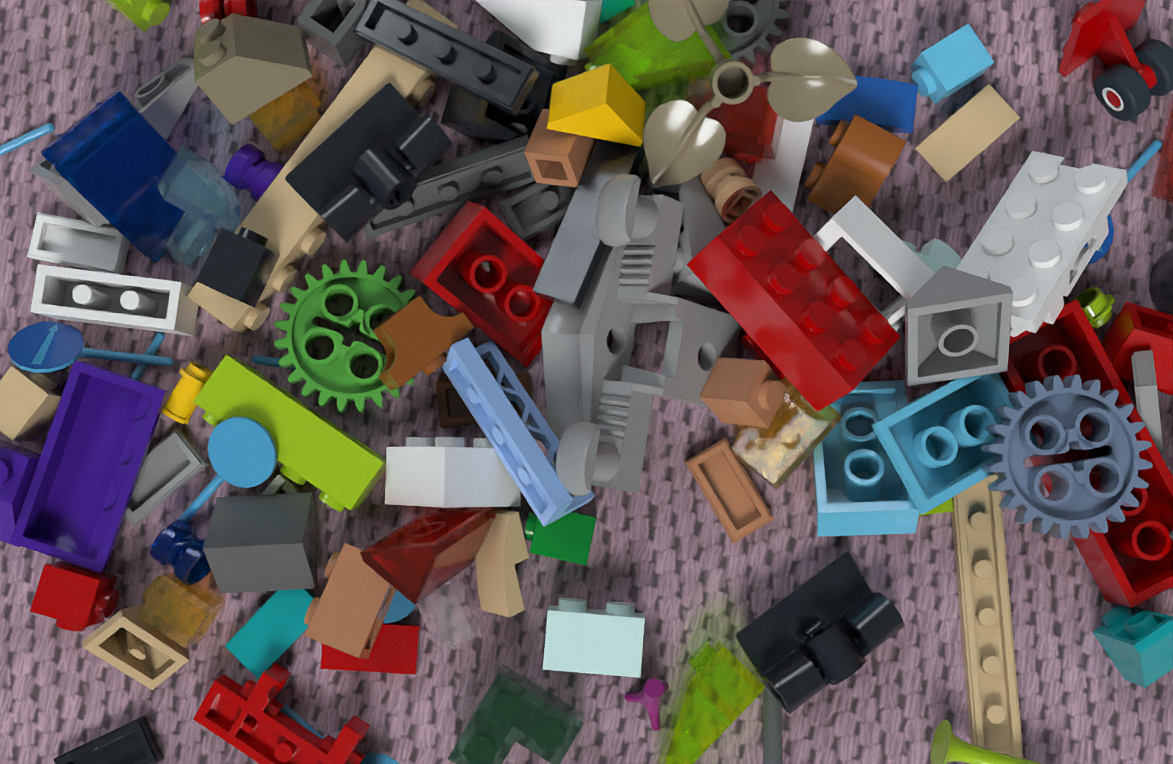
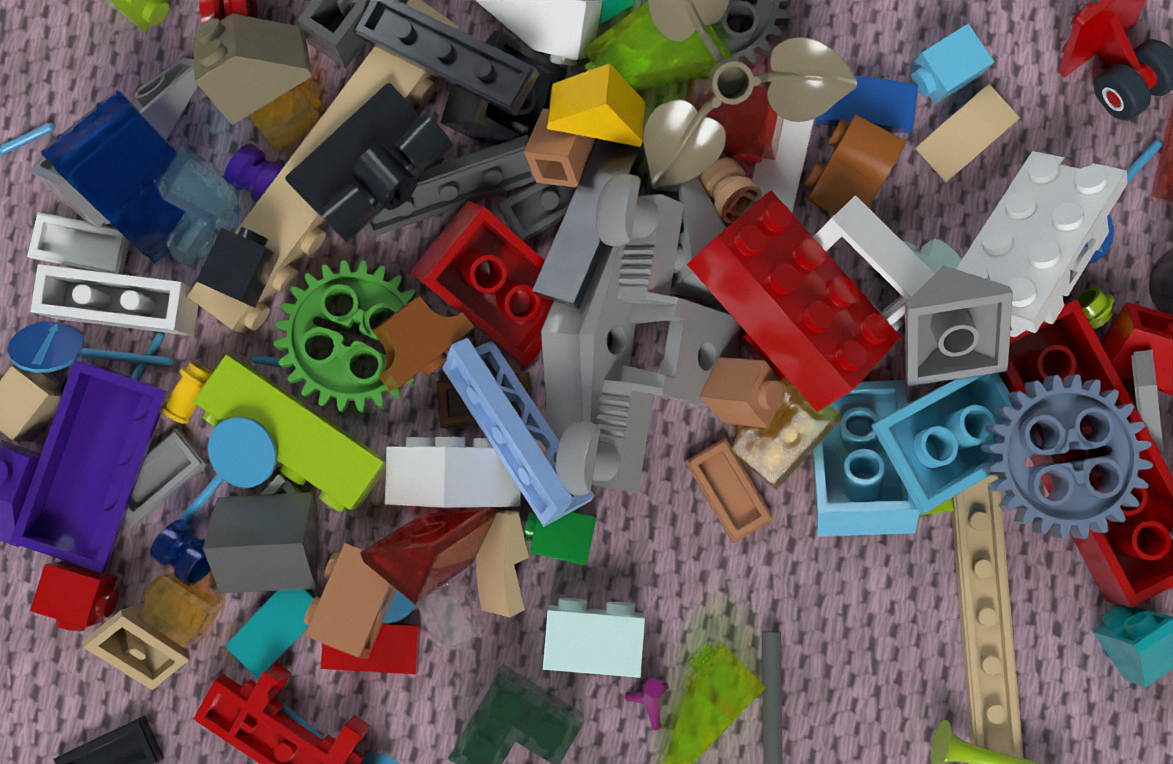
(818, 633): black panel -> none

